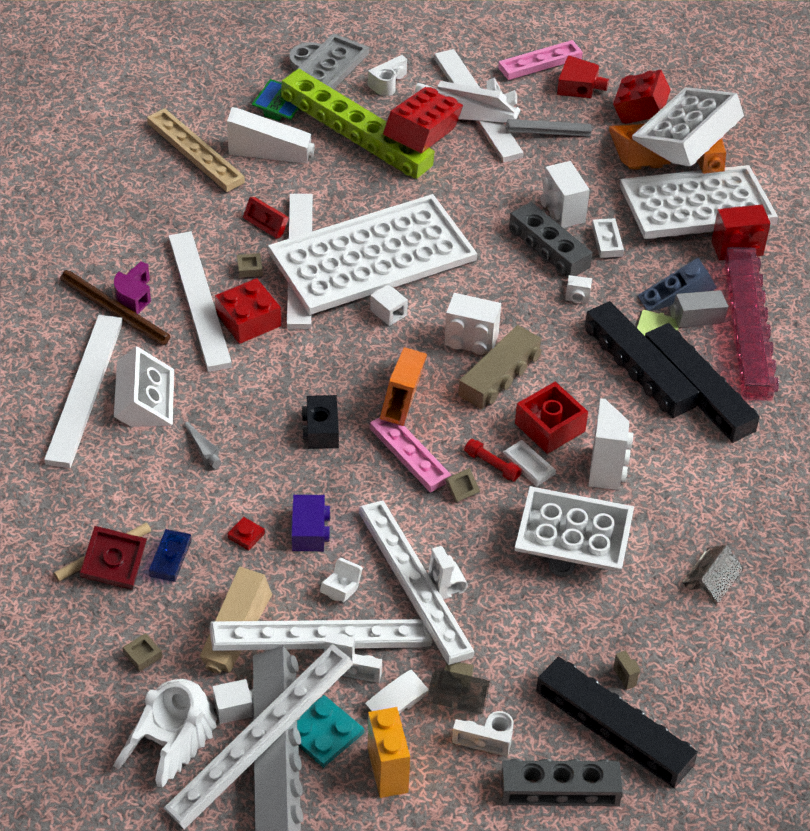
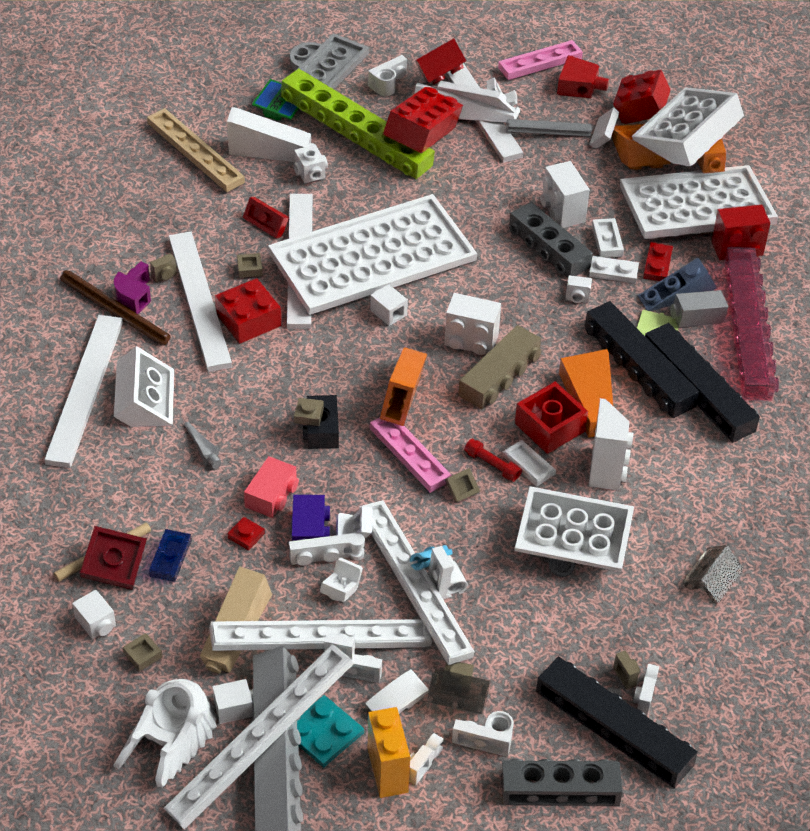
(94, 614): none -> white brick
(163, 268): none -> dark tan plate
(270, 487): none -> coral brick
(308, 411): none -> dark tan plate
(310, 164): none -> white brick
(326, 549): none -> white plate
(360, 522): none -> white bracket
(422, 760): none -> white plate
(423, 558): none -> medium azure axle
(440, 61): none -> red brick
(587, 380): none -> orange slope
(604, 128): none -> white tile
(614, 269): none -> white plate
(644, 694): none -> white plate
(658, 261): none -> red plate

